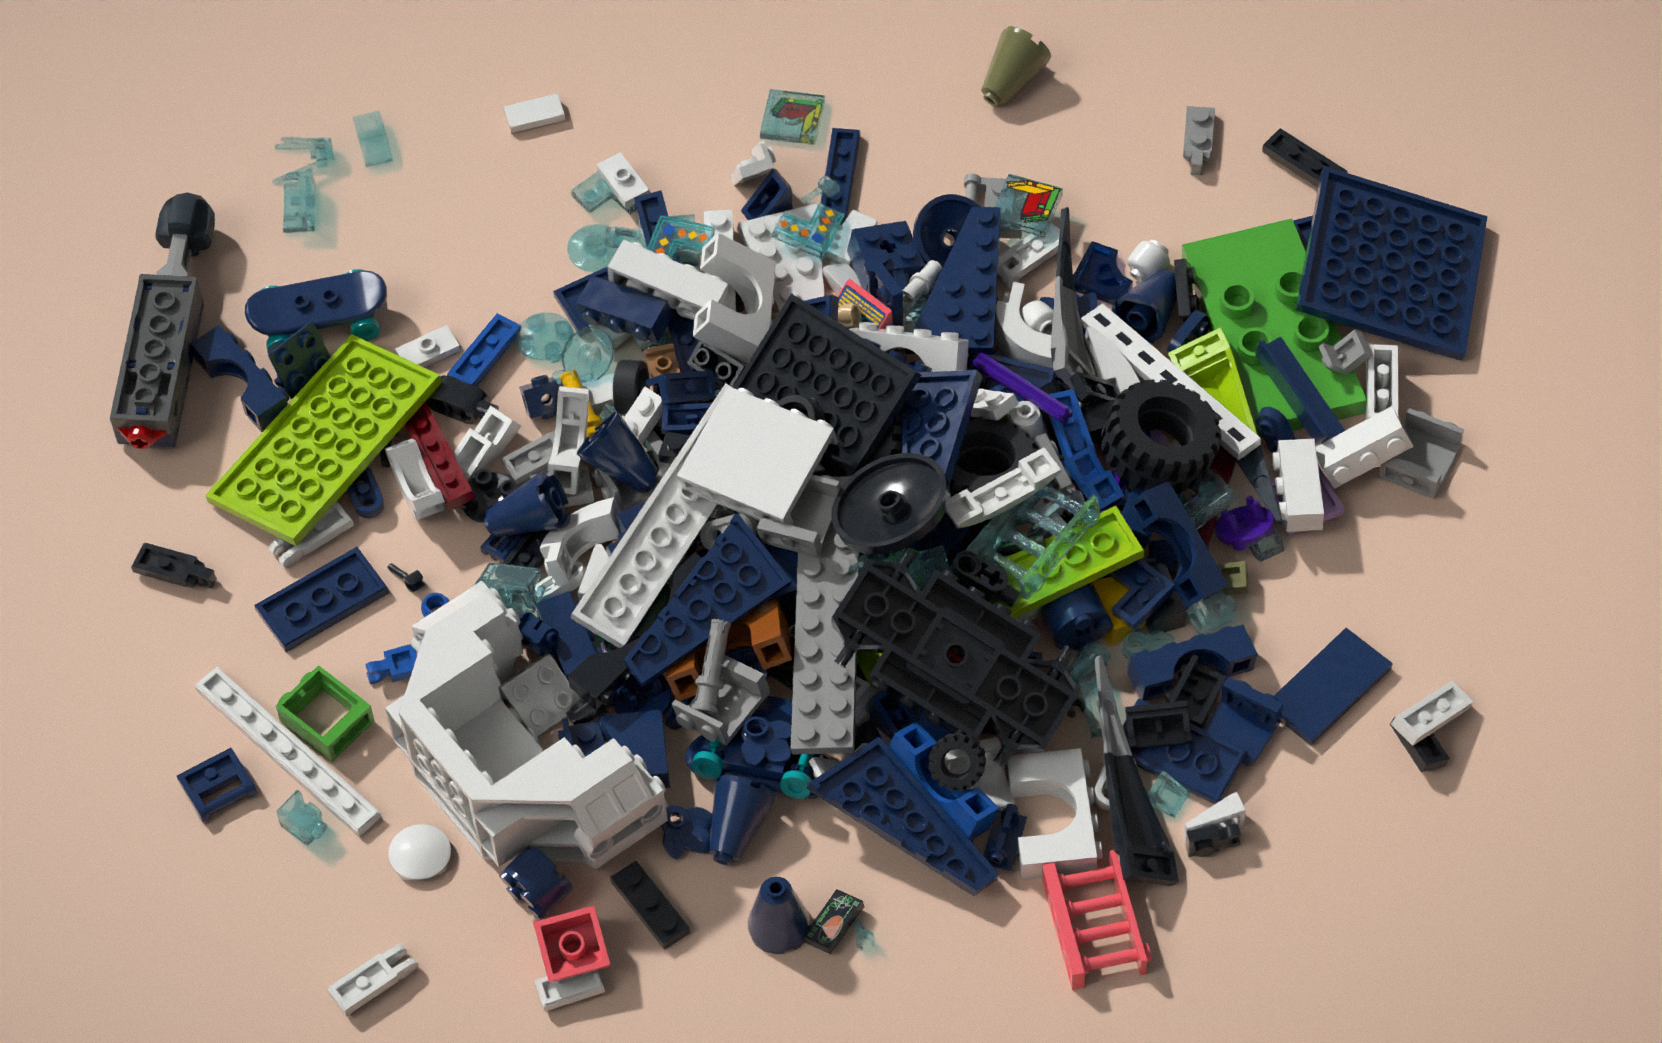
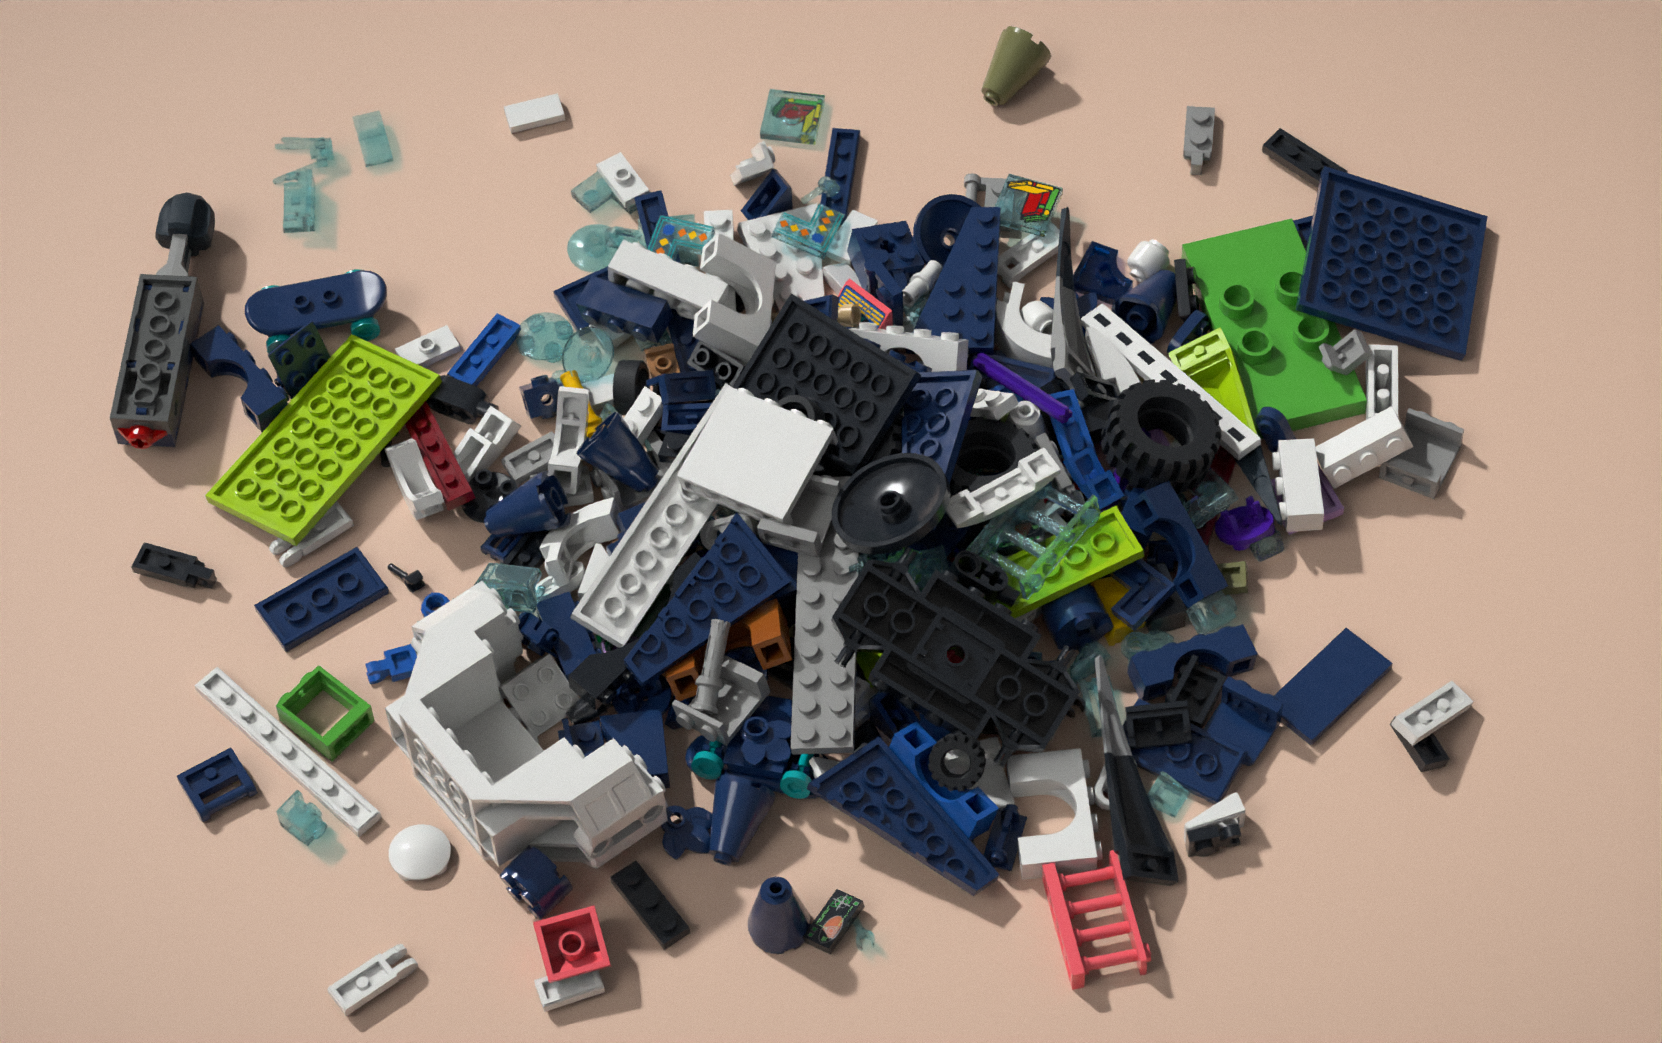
(366, 494): dark blue plate -> none
(1298, 390): dark blue panel -> none

